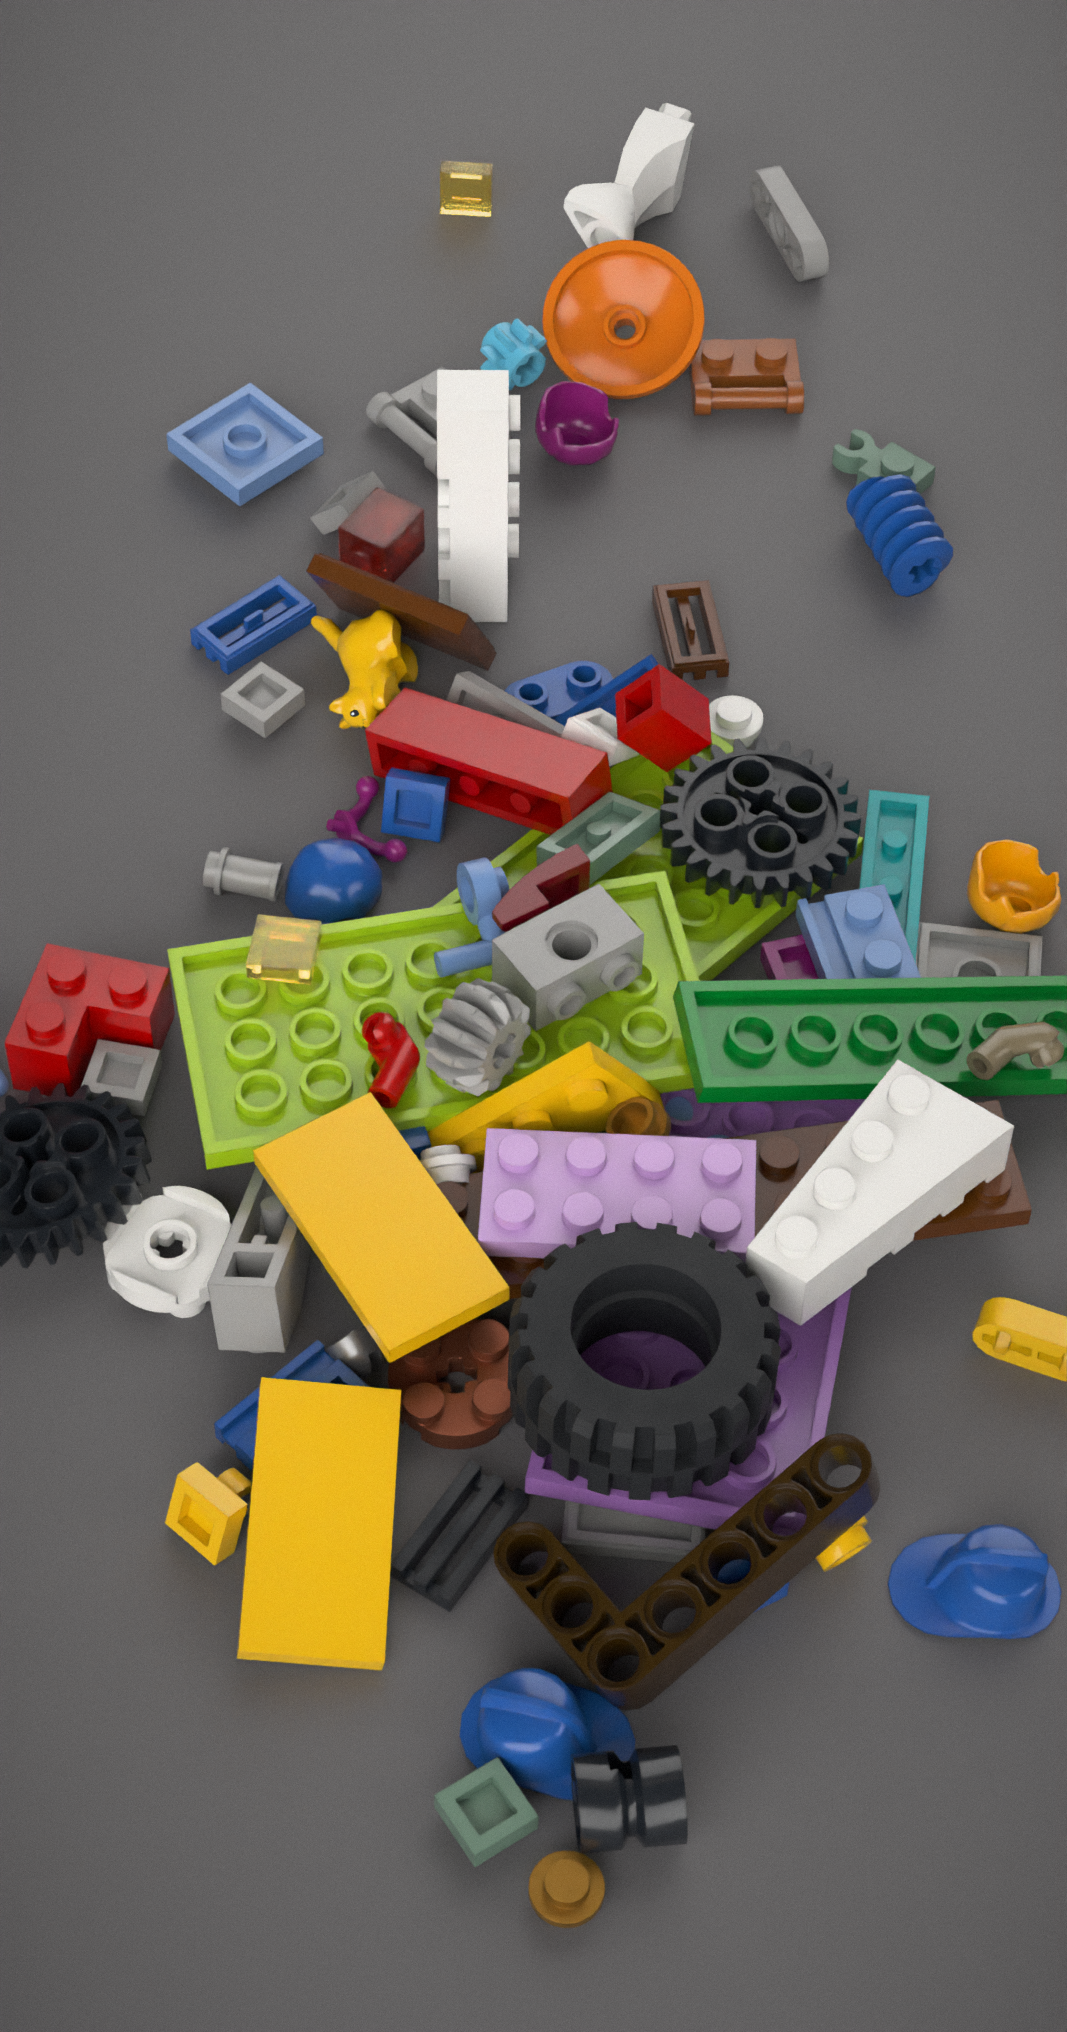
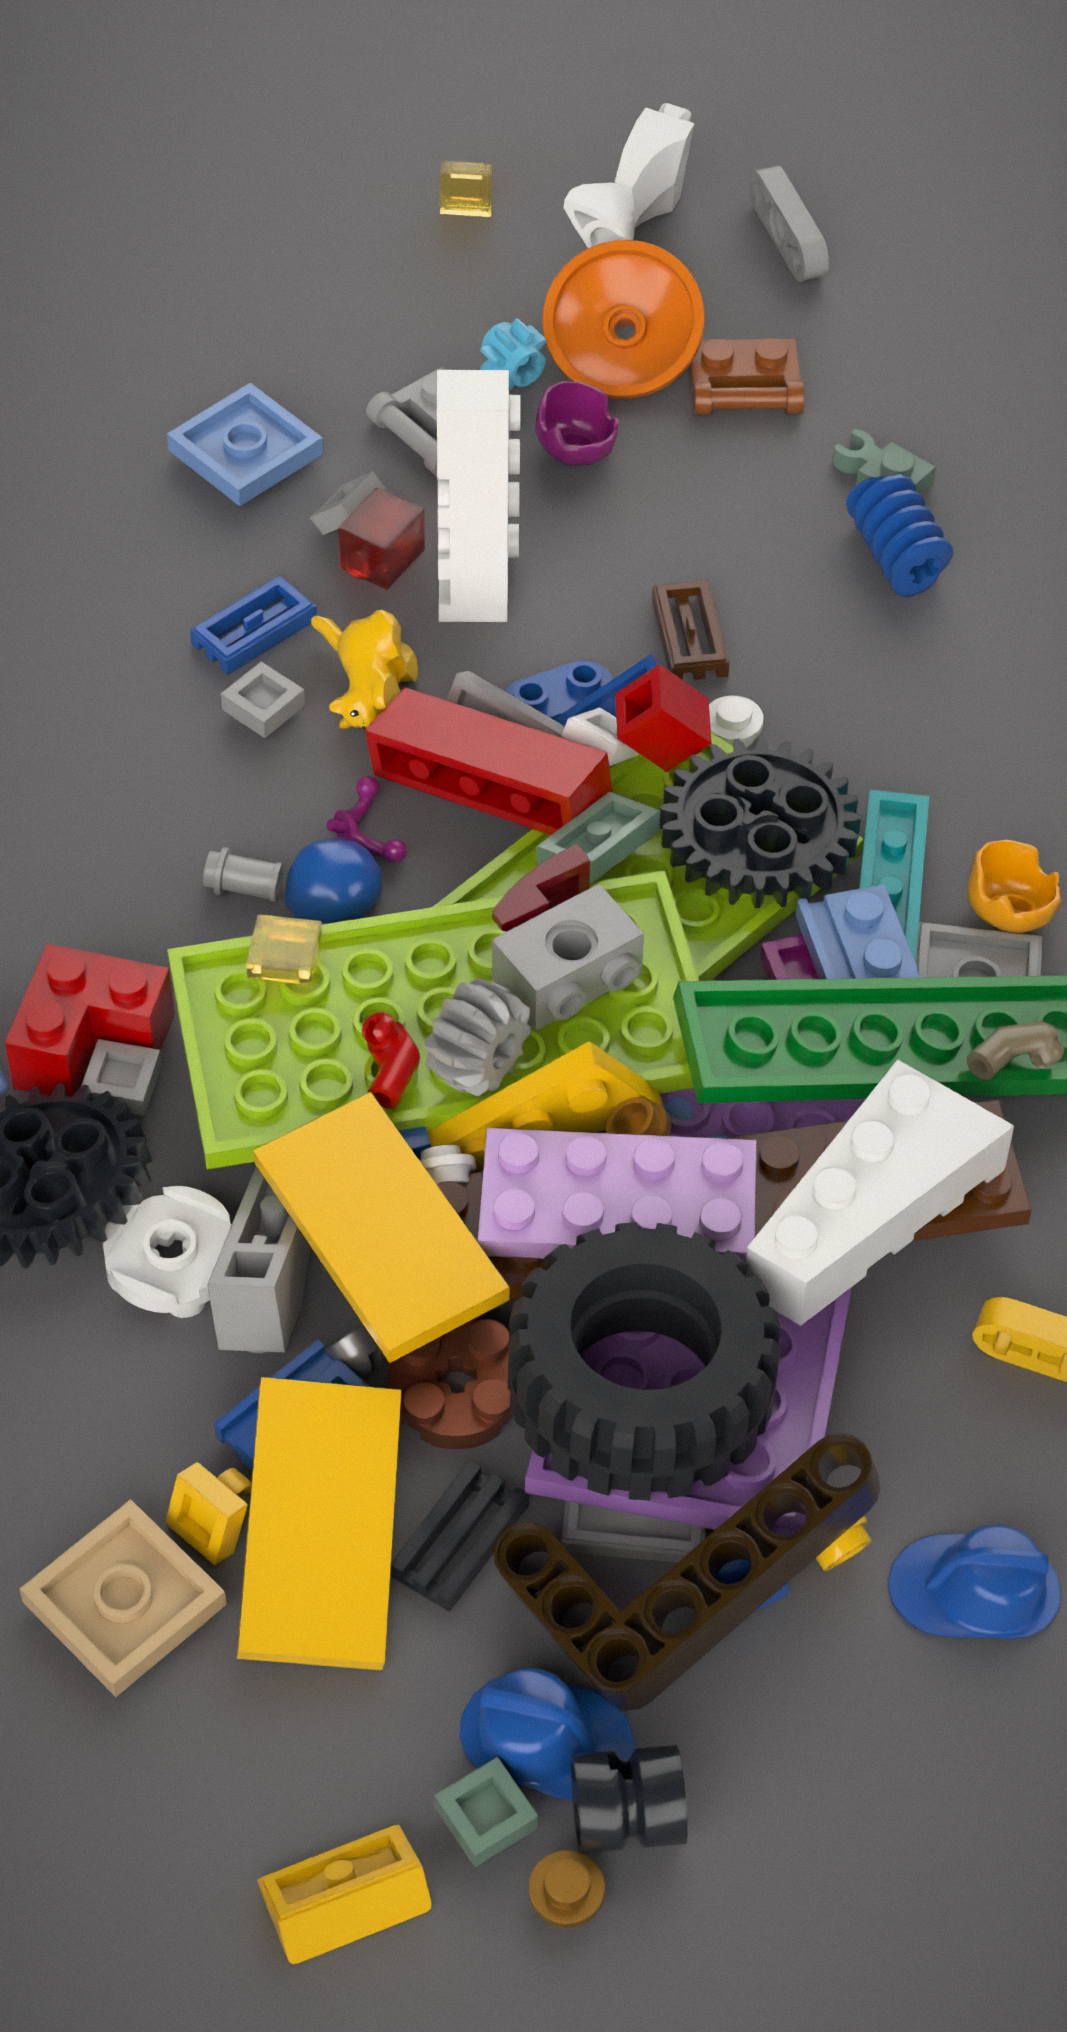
(123, 1597): none -> tan plate
(345, 1894): none -> yellow slope
(415, 805): blue plate -> none
(418, 615): reddish brown tile -> none
(480, 891): medium blue plate -> none

